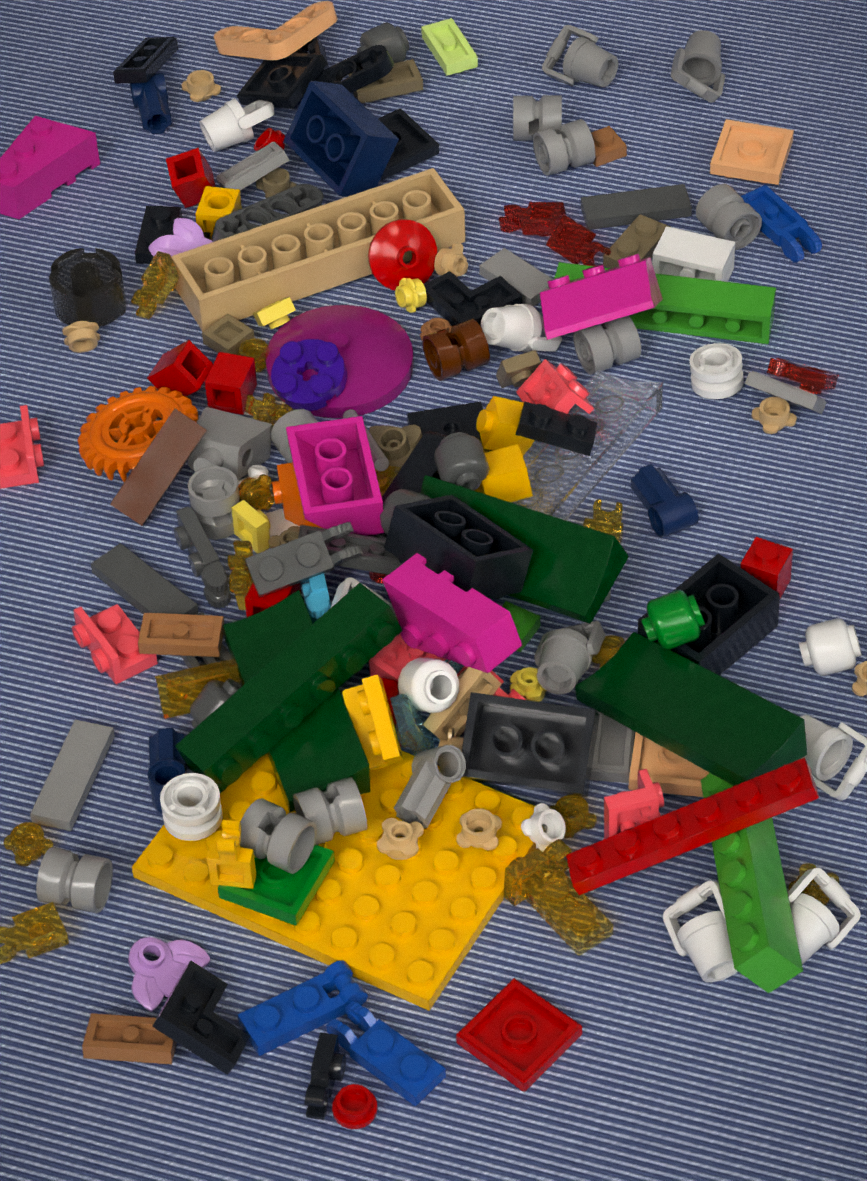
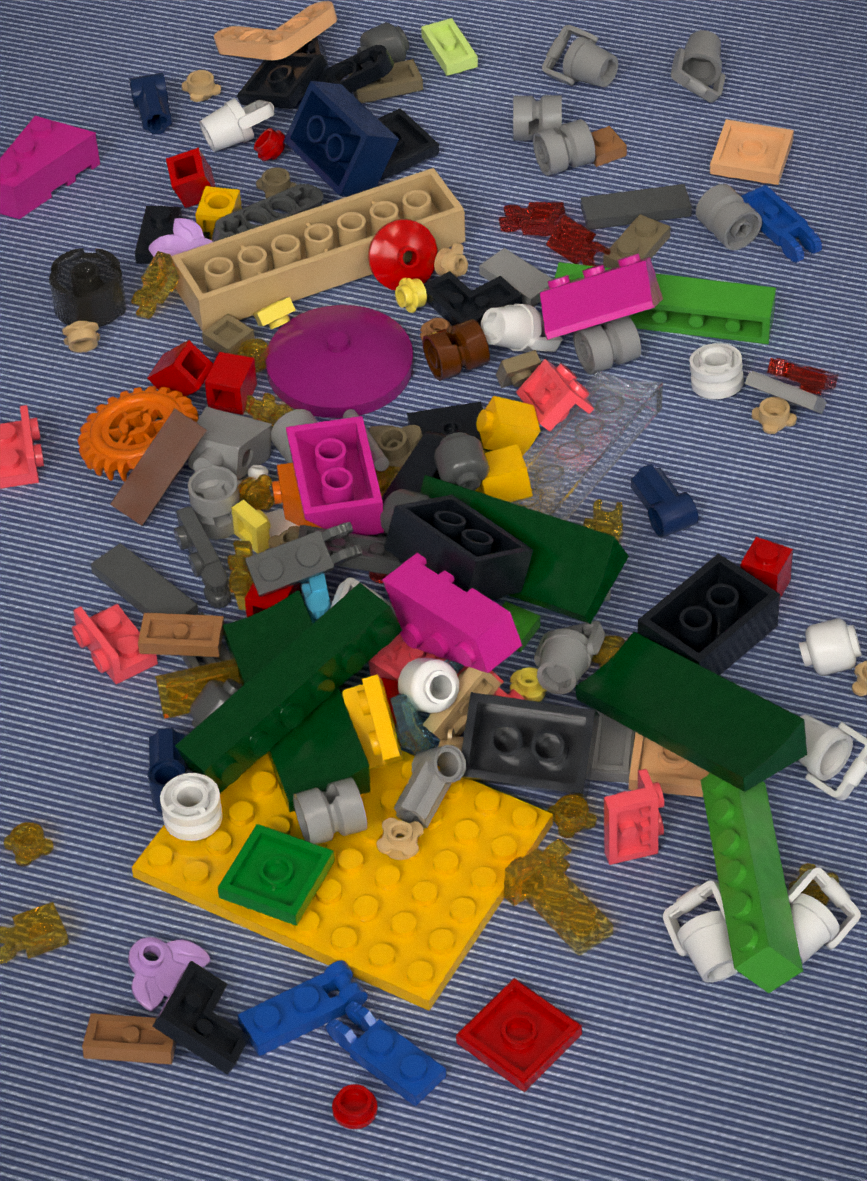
(68, 879): light grey wheel -> none
(72, 775): light grey tile -> none
(145, 60): black tile -> none
(228, 861): yellow plate -> none
(253, 167): light grey tile -> none
(279, 837): light grey wheel -> none
(302, 356): dark purple plate -> none
(325, 1069): black plate -> none
(475, 821): tan plate -> none
(552, 824): white plate -> none
(556, 428): black plate -> none
(673, 619): green head -> none
(692, 826): red plate -> none
(693, 255): white brick -> none

